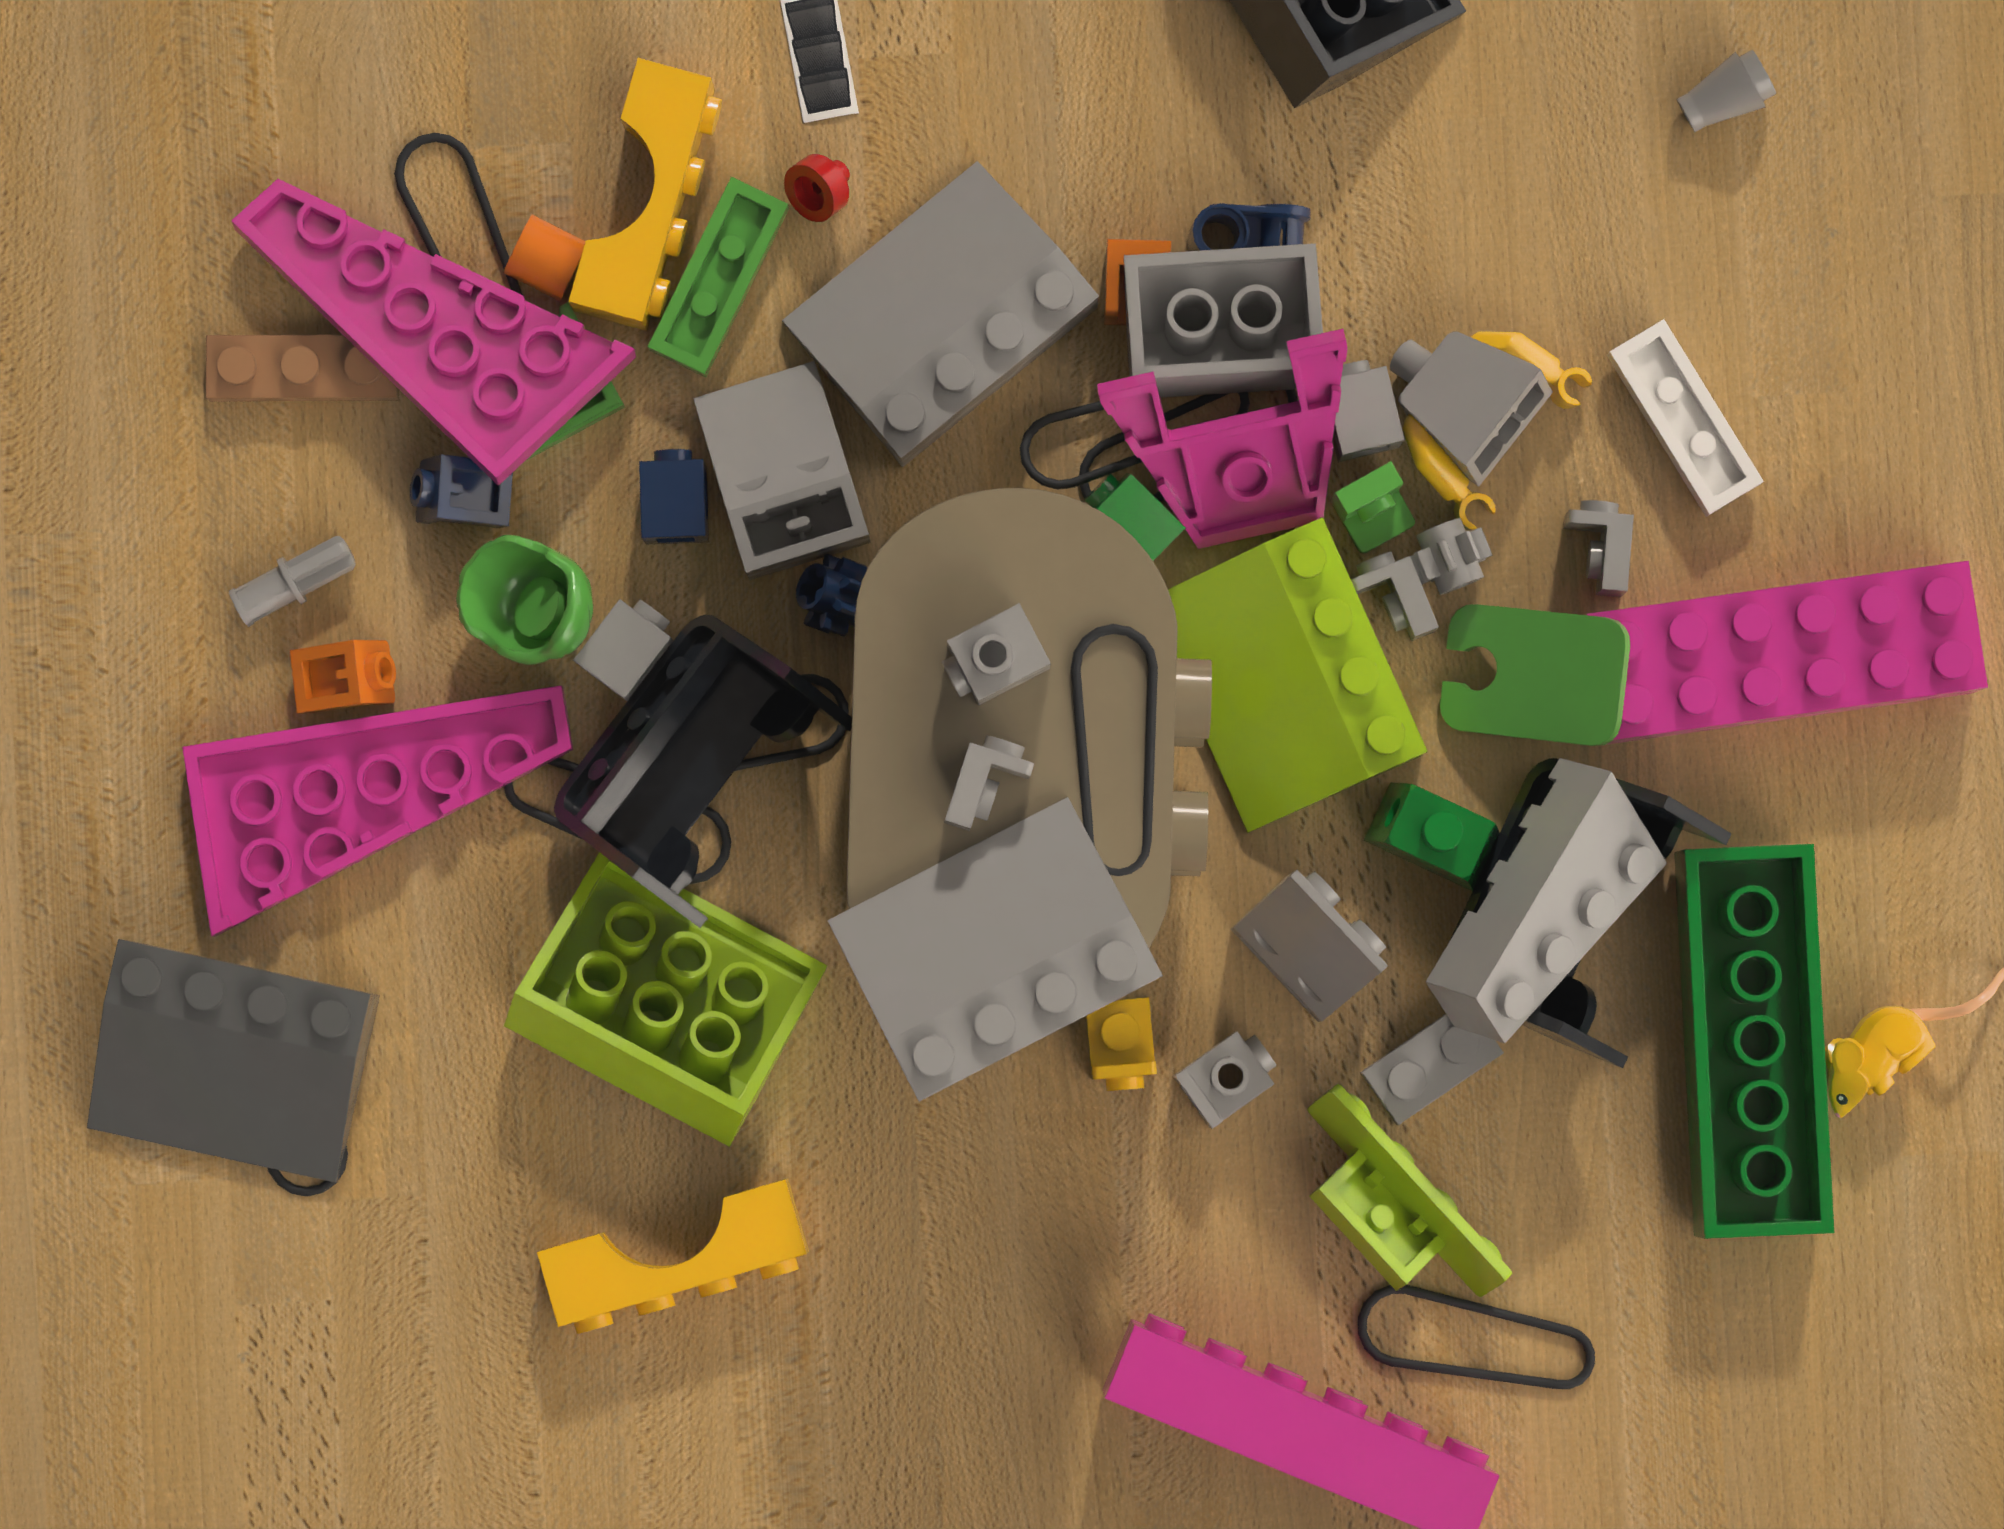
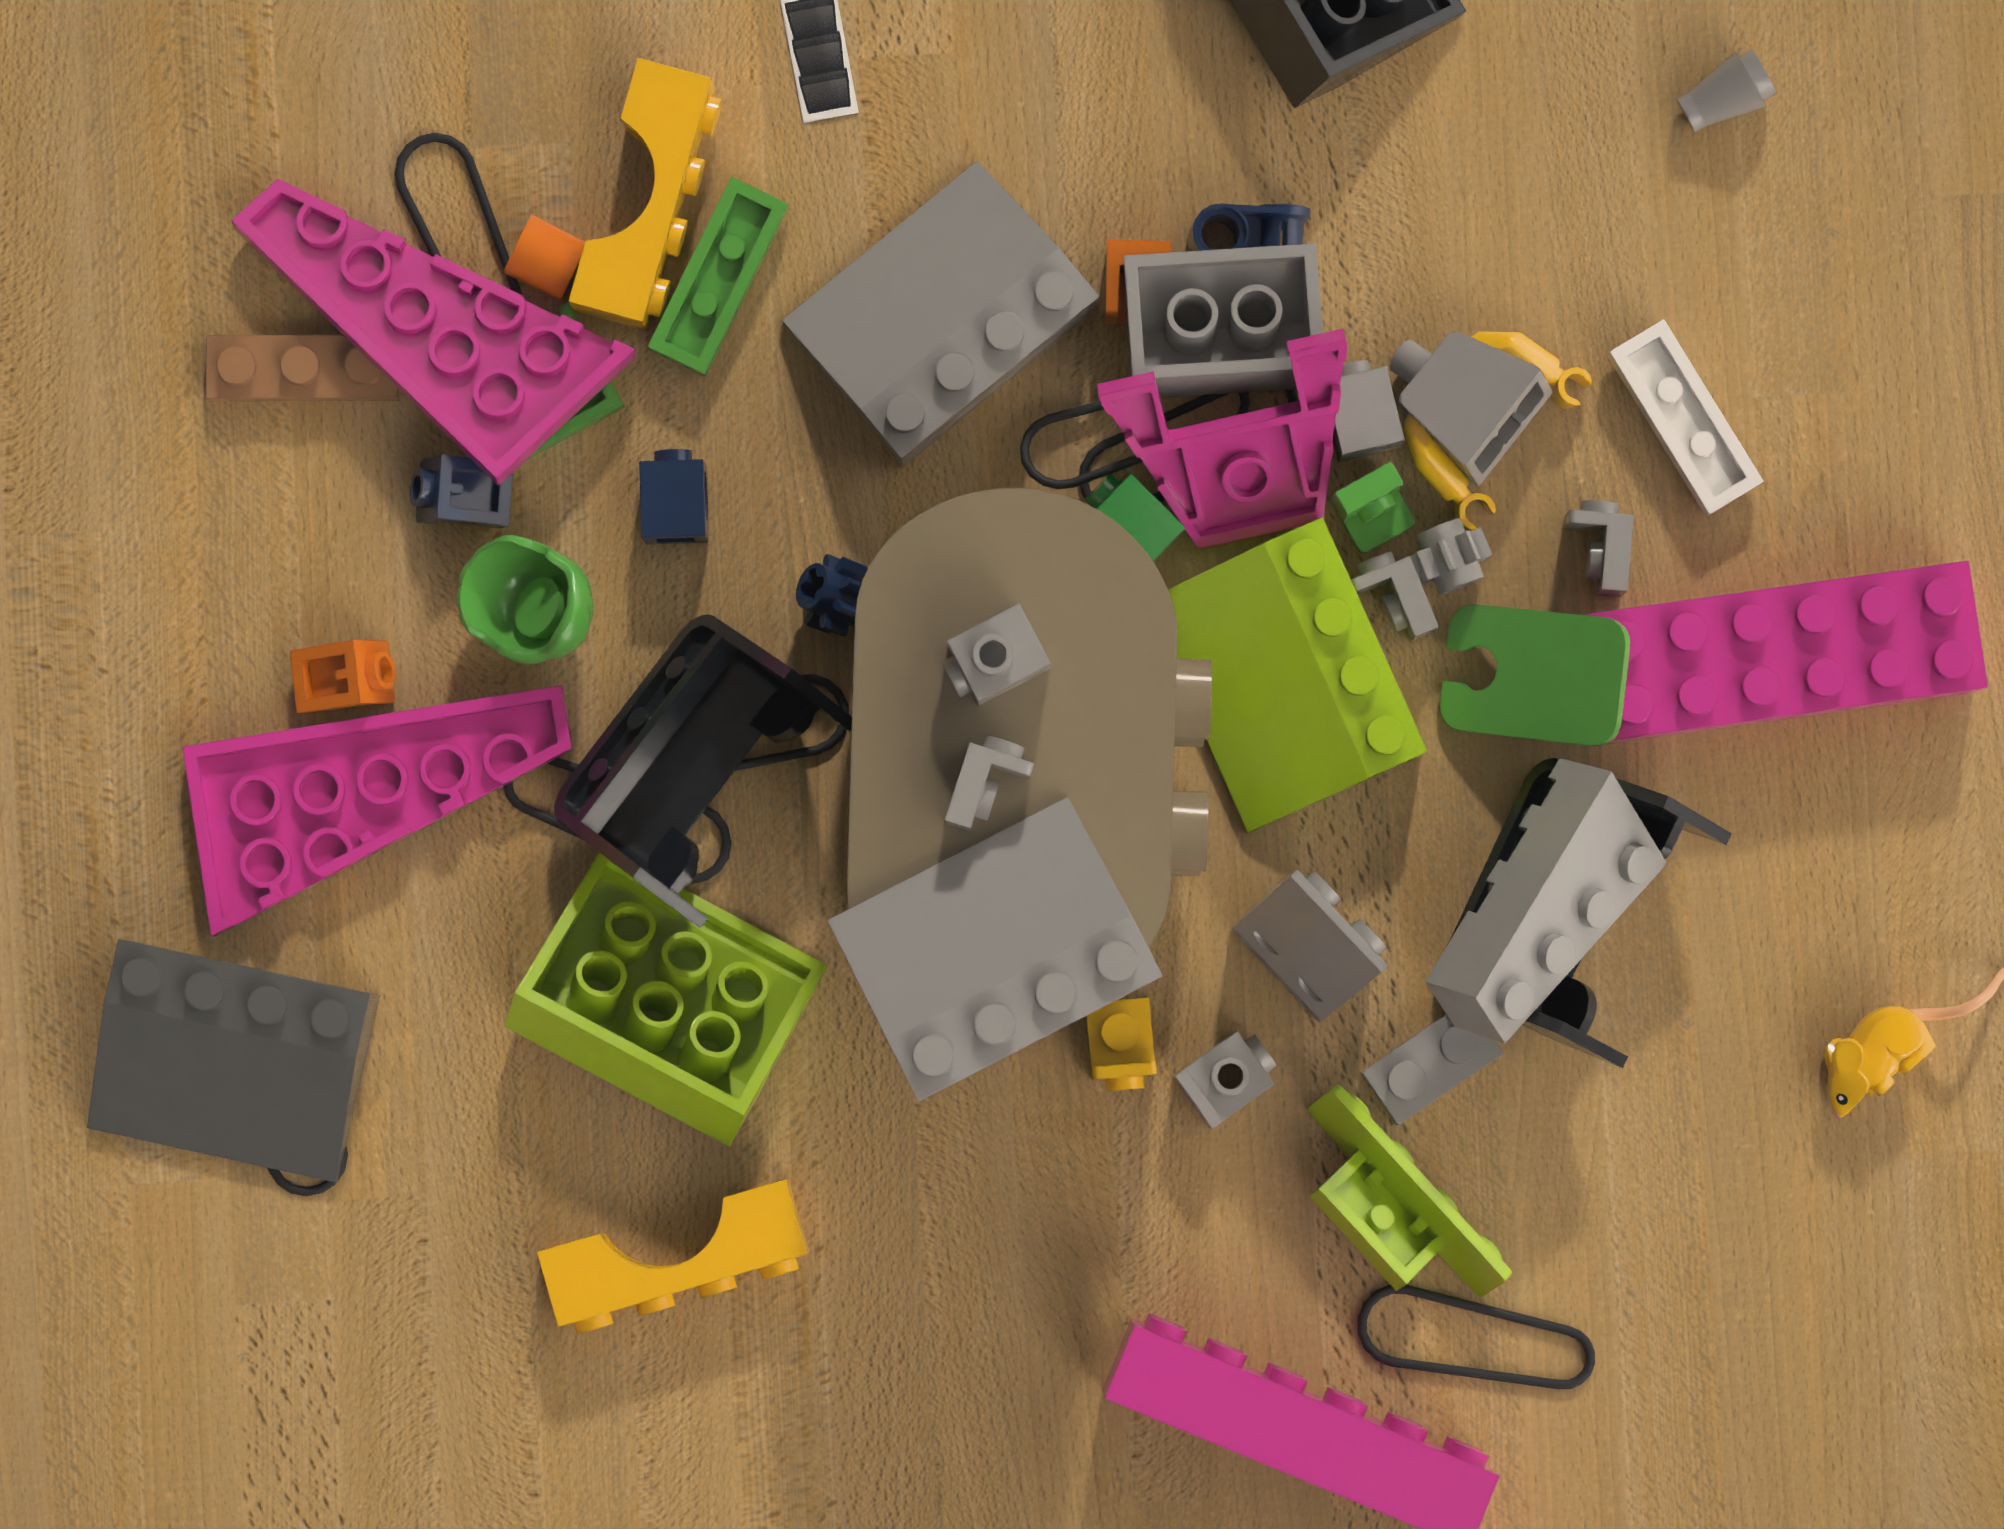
(292, 580): light grey axle -> none
(625, 647): light grey brick -> none
(781, 470): light grey slope -> none
(817, 187): red tile -> none
(1149, 739): black piece -> none
(1433, 833): green torso -> none
(1754, 1041): green brick -> none

